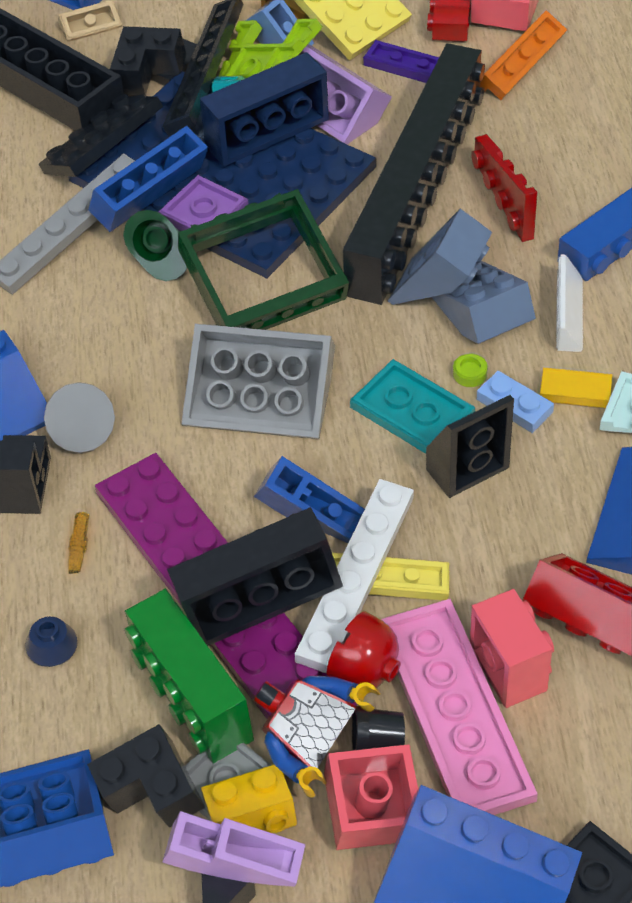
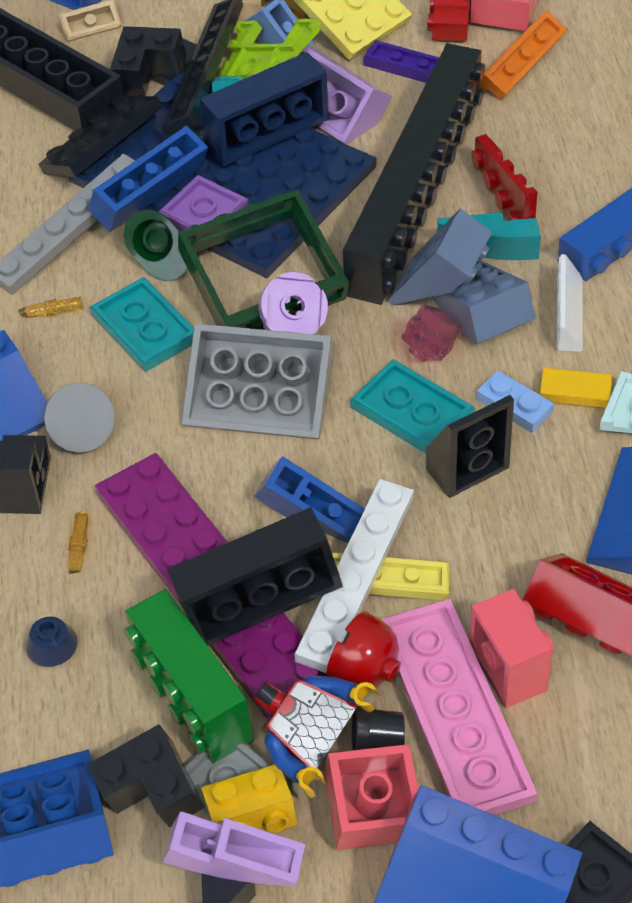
(51, 307): none -> clear yellow piece
(144, 324): none -> teal tile
(279, 293): none -> lavender plate
(431, 333): none -> clear pink brick
(470, 370): lime tile -> none
(508, 239): none -> teal slope

